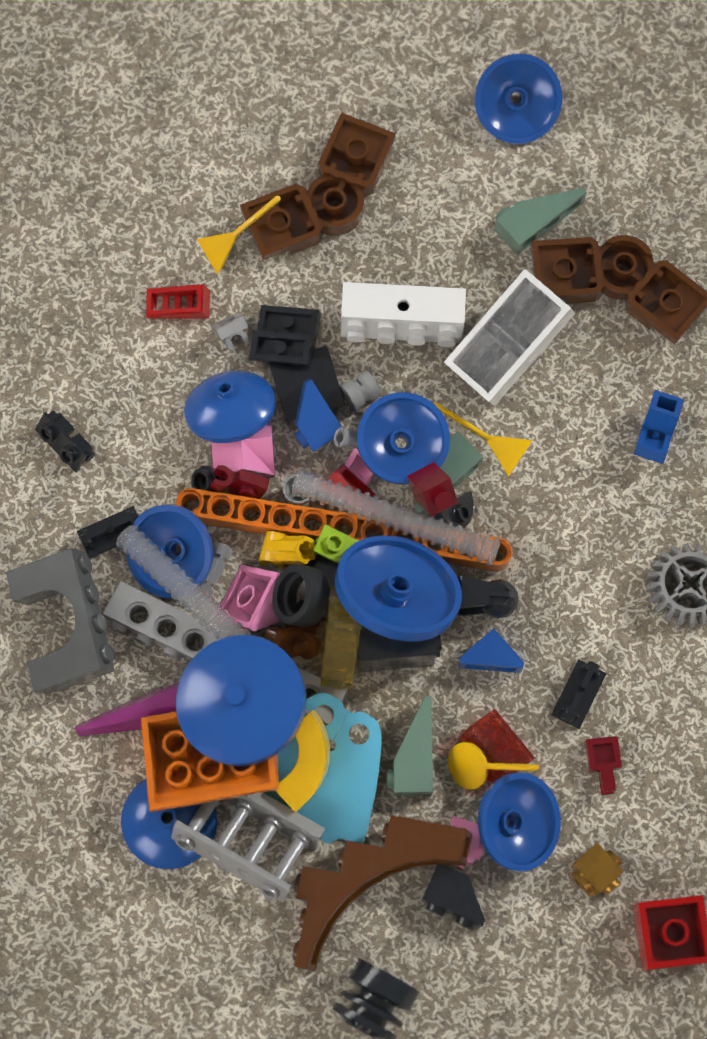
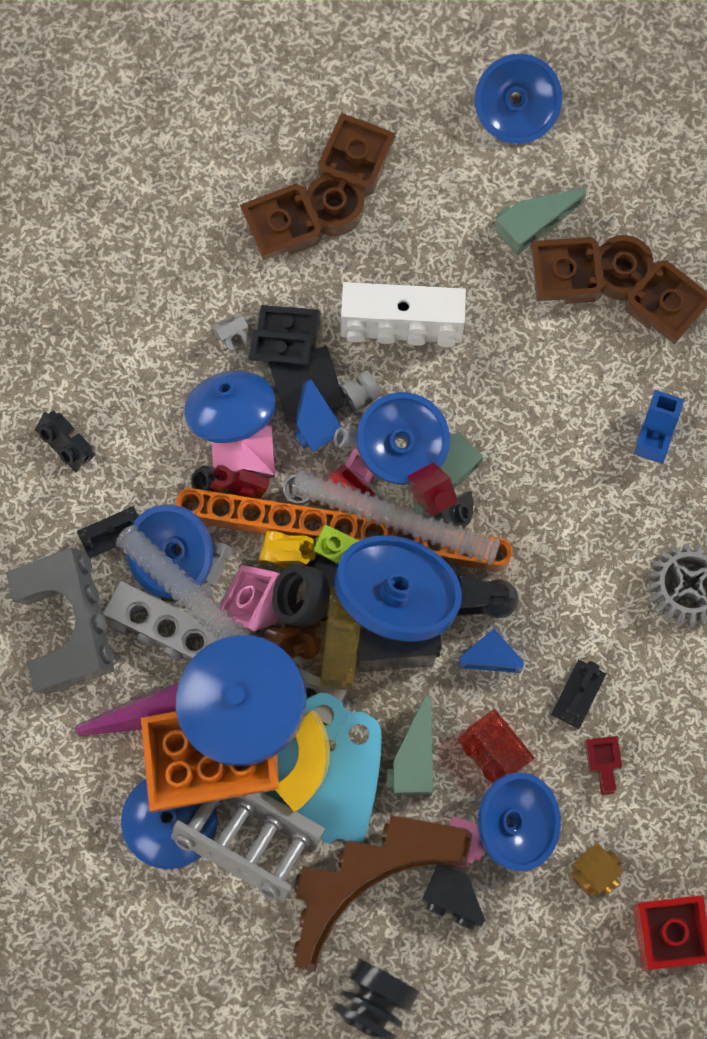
(190, 312): red slope -> none
(219, 246): yellow piece -> none
(471, 768): yellow piece -> none
(506, 449): yellow piece -> none
(509, 337): clear brick -> none

